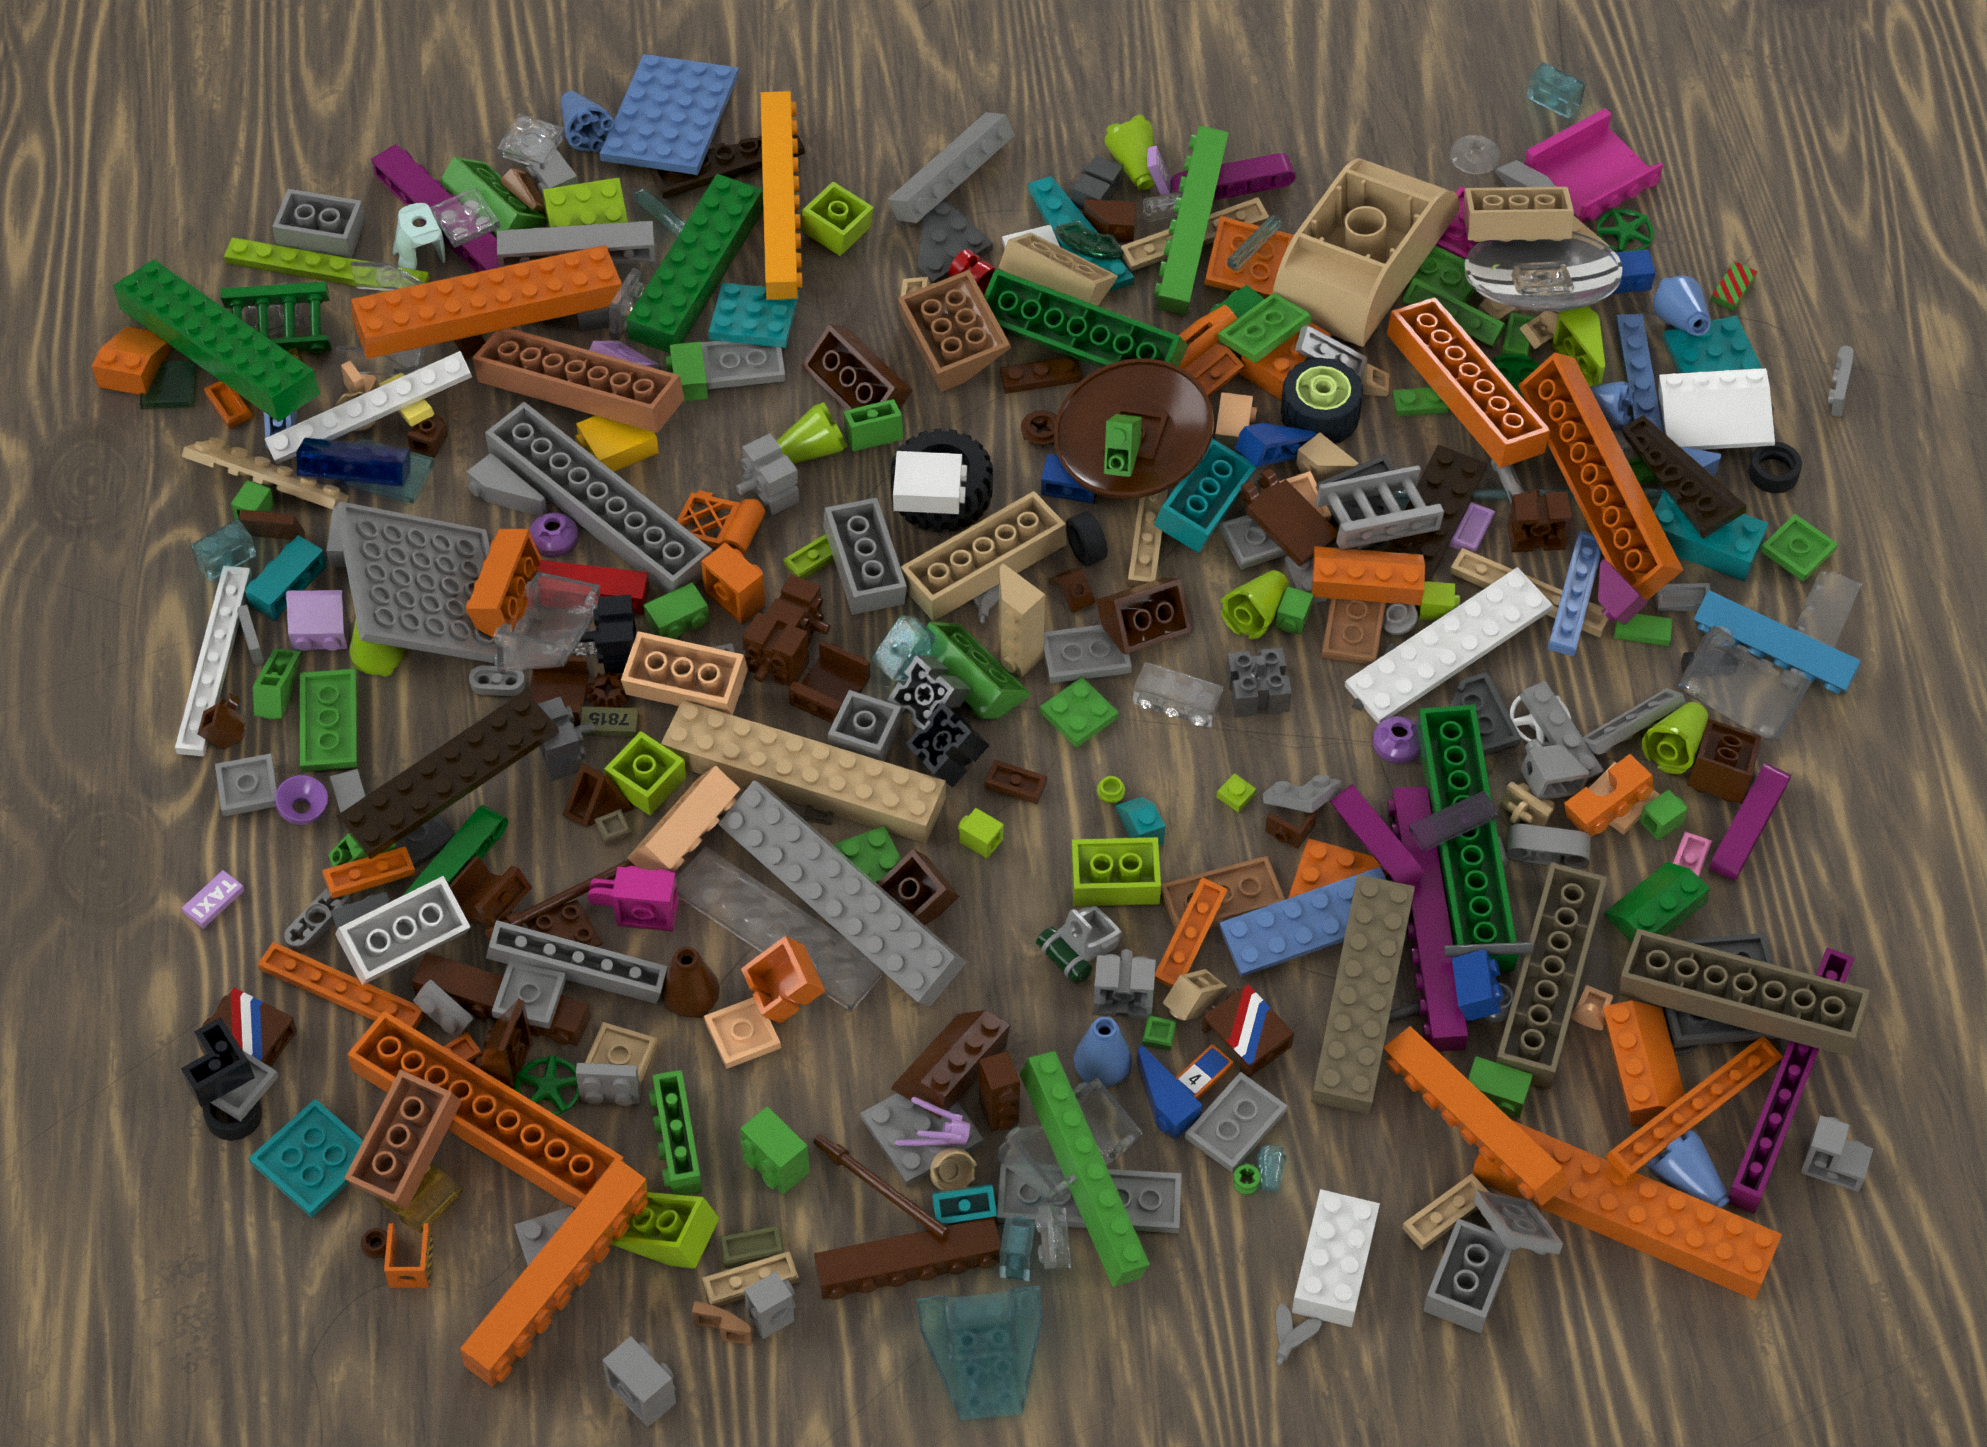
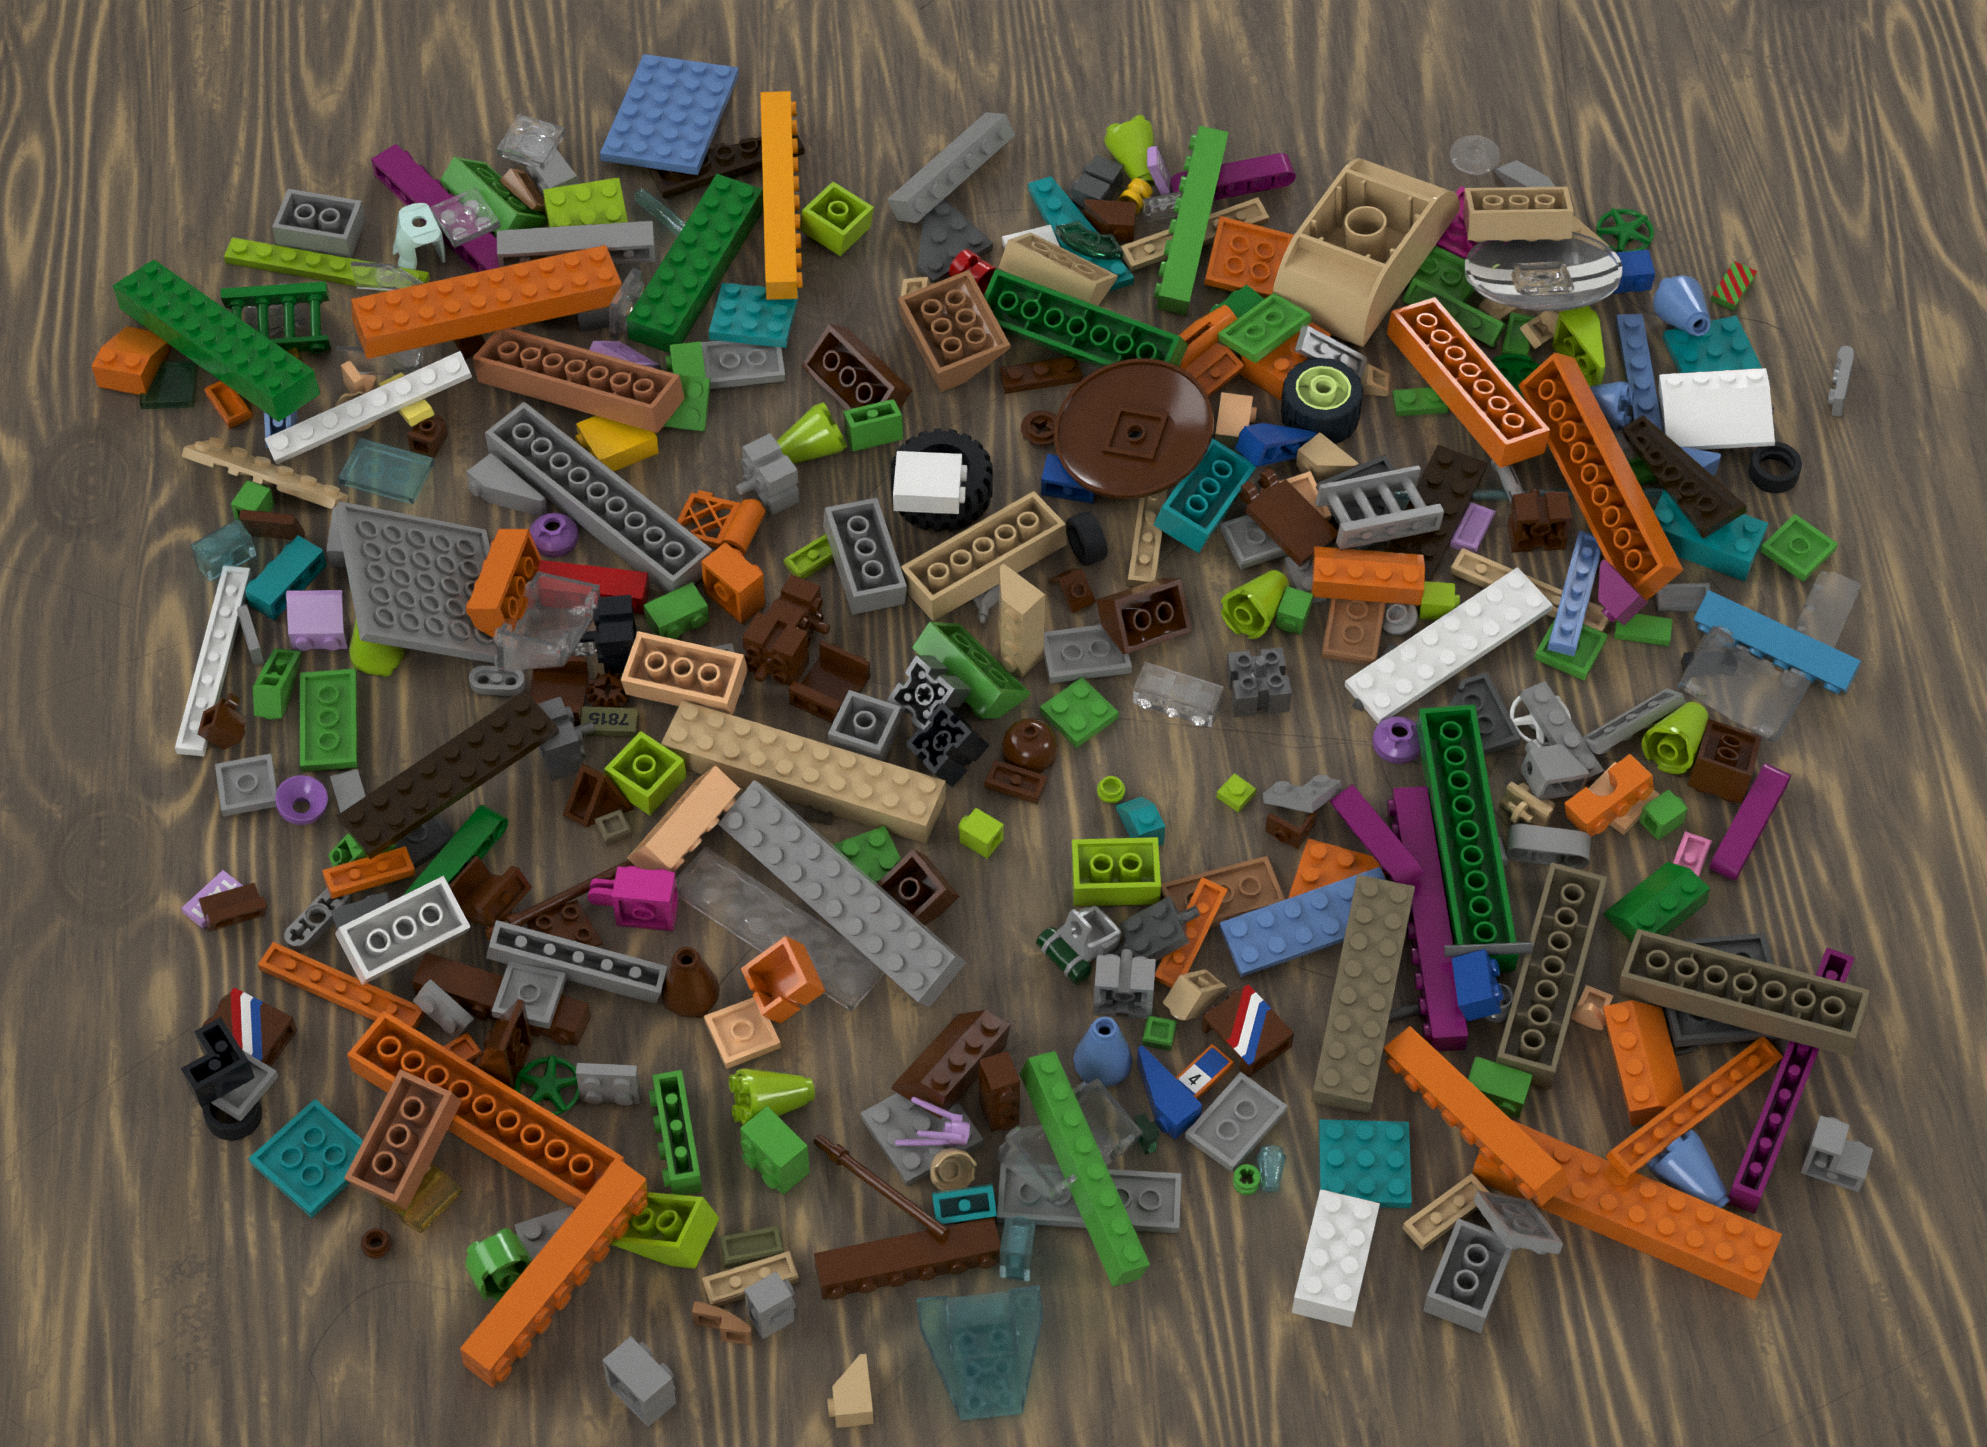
(232, 907): none -> reddish brown panel
(353, 462): clear blue brick -> none
(420, 1274): orange piece -> none
(496, 1263): none -> bright green brick
(584, 122): medium blue cone -> none
(622, 1047): tan tile -> none
(694, 408): none -> bright green plate
(760, 1088): none -> lime cone
(852, 1396): none -> tan slope
(901, 645): clear light blue brick -> none
(1030, 745): none -> reddish brown cylinder
(1054, 1236): clear plate -> none
(1121, 444): bright green slope -> none
(1136, 191): none -> yellow wheel
(1150, 1134): none -> clear green plate
(1156, 930): none -> dark grey plate
(1254, 242): clear light blue axle -> none
(1292, 1338): light grey piece -> none
(1366, 1160): none -> teal plate
(1453, 821): clear purple tile -> none
(1556, 90): clear light blue brick -> none
(1587, 651): none -> bright green plate
(1593, 166): dark pink panel -> none

